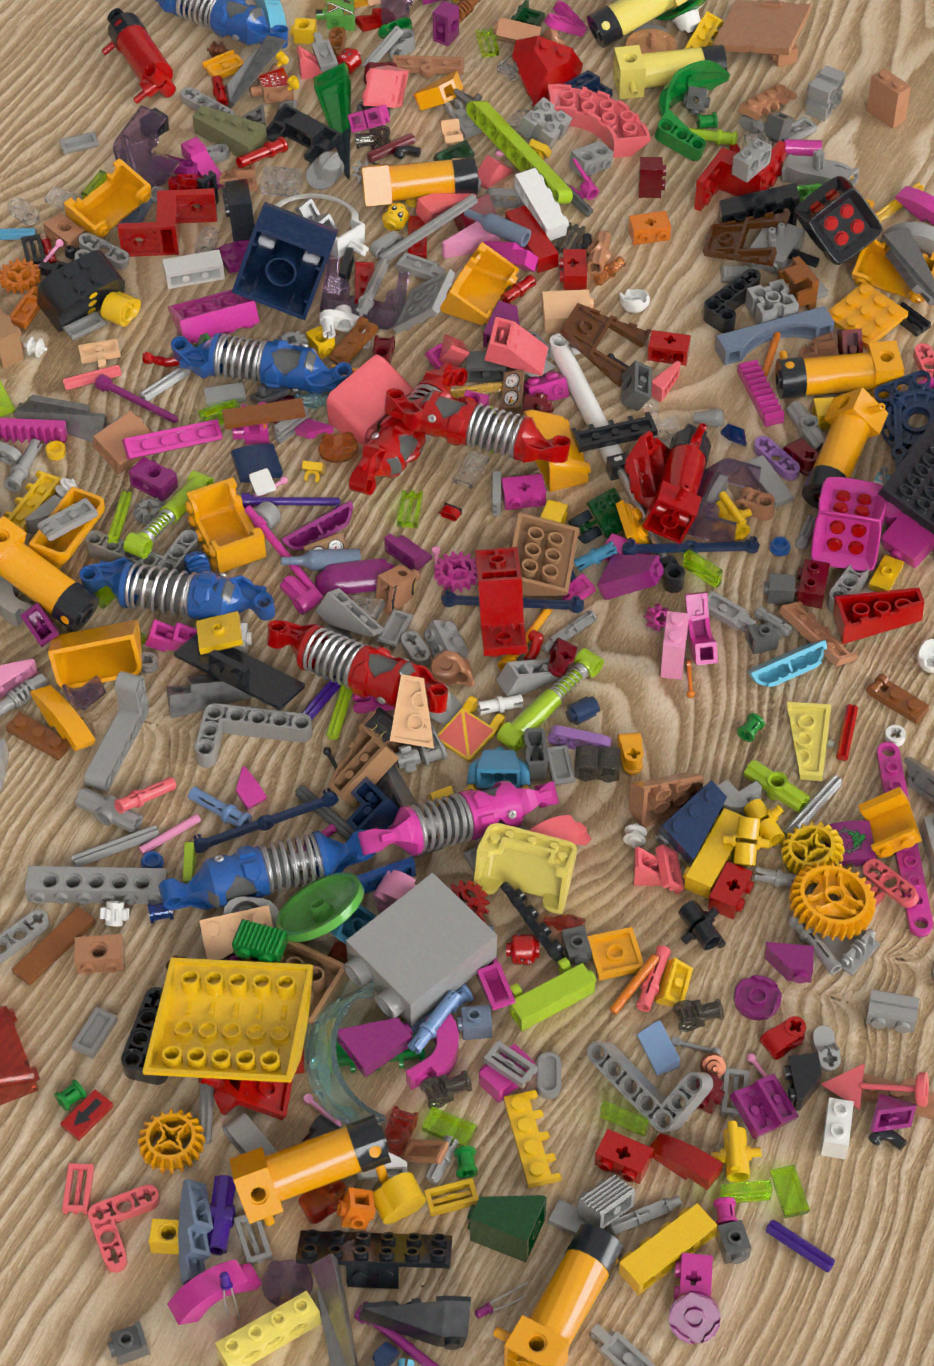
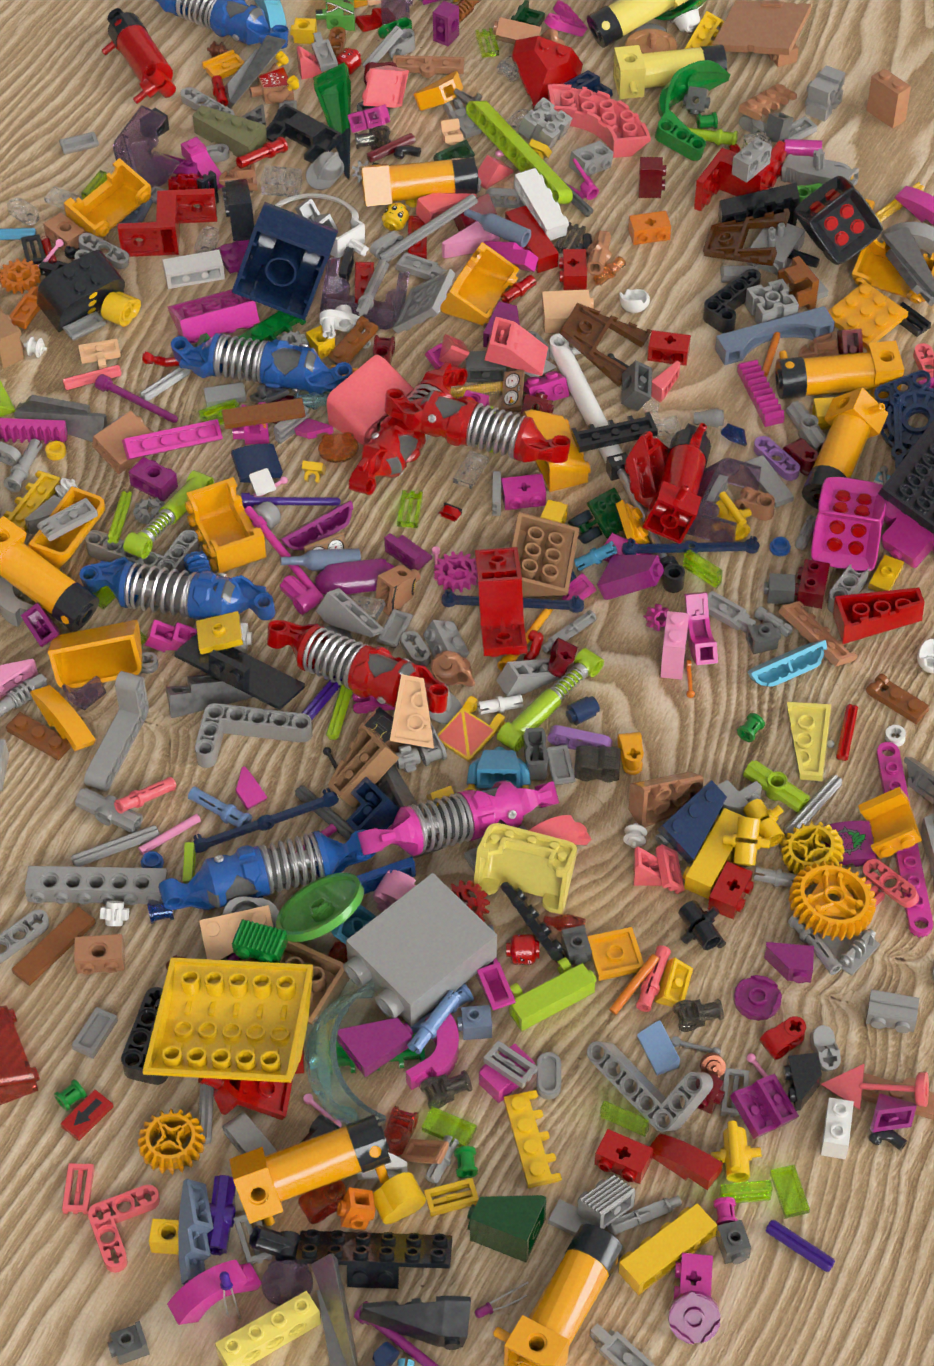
(271, 327): none -> green hinge
(280, 1244): none -> black piece

